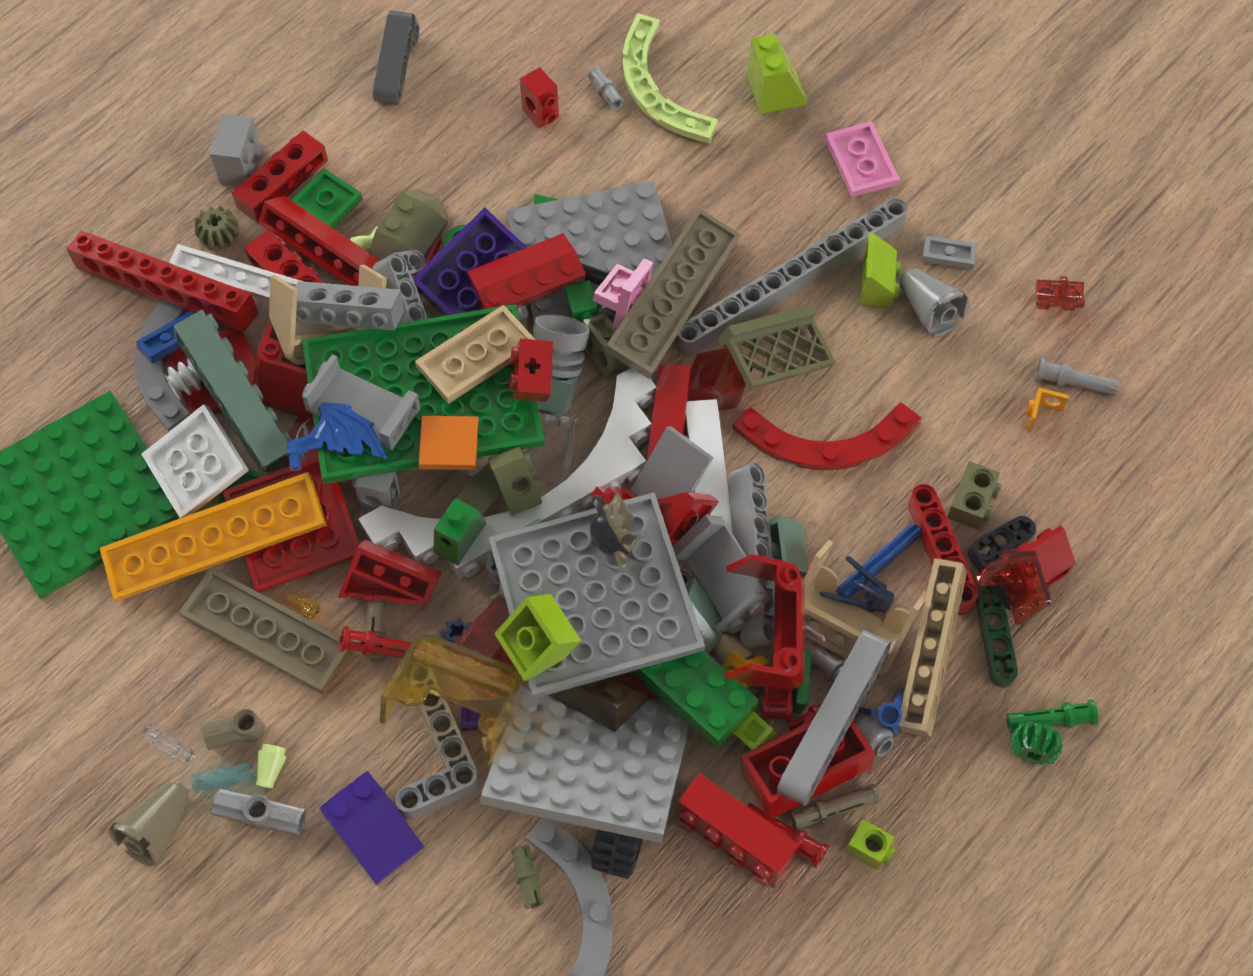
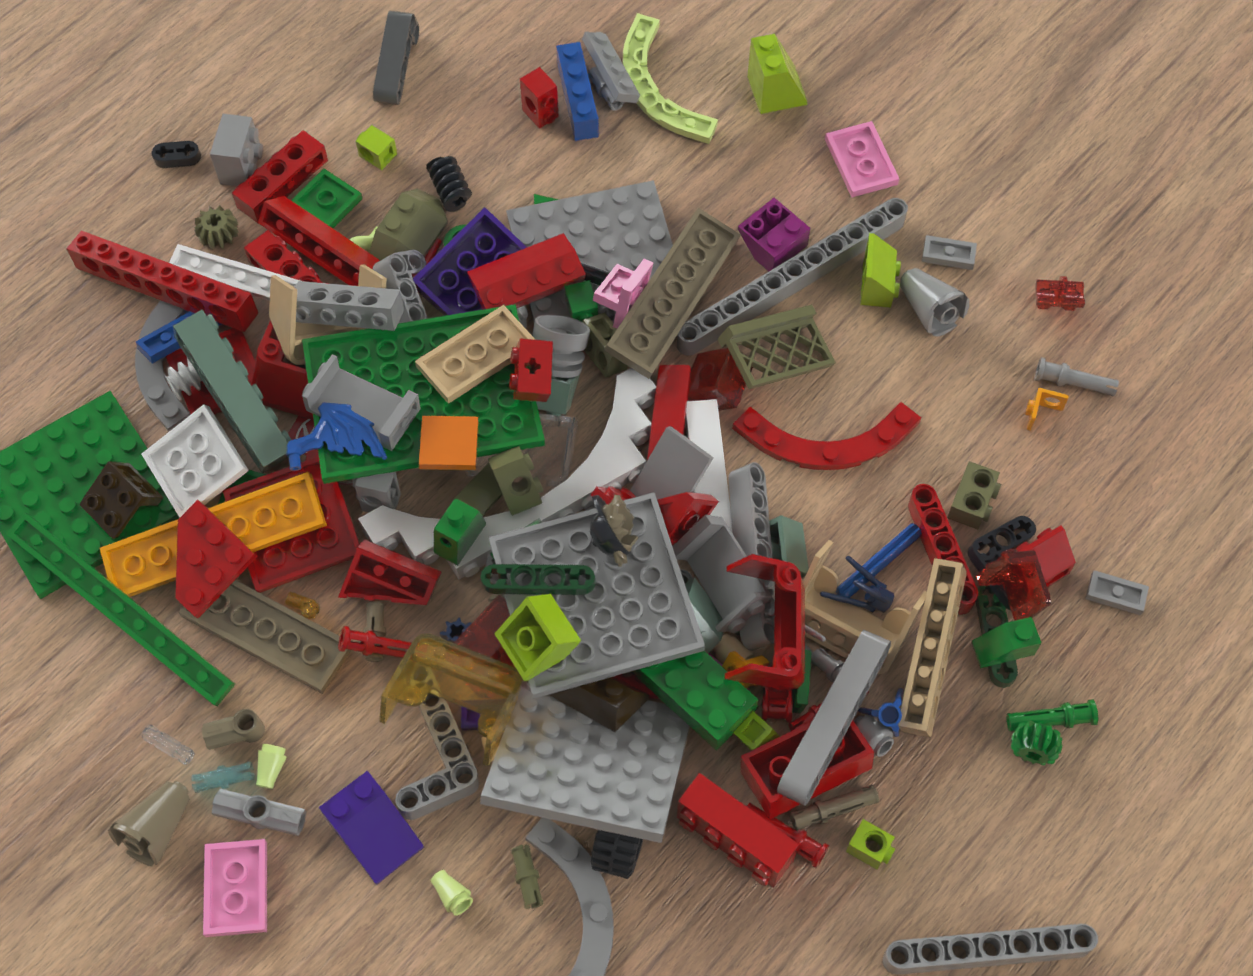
(117, 497): none -> dark brown bracket
(121, 609): none -> green plate
(176, 154): none -> black beam
(207, 558): none -> red plate
(235, 888): none -> bright pink plate
(376, 147): none -> lime brick
(449, 182): none -> black piece
(452, 894): none -> yellowish green cone
(538, 573): none -> dark green beam
(577, 91): none -> blue brick
(610, 67): none -> light grey plate
(774, 234): none -> magenta slope
(1001, 940): none -> light grey beam
(1007, 643): none -> green slope
(1117, 592): none -> light grey plate

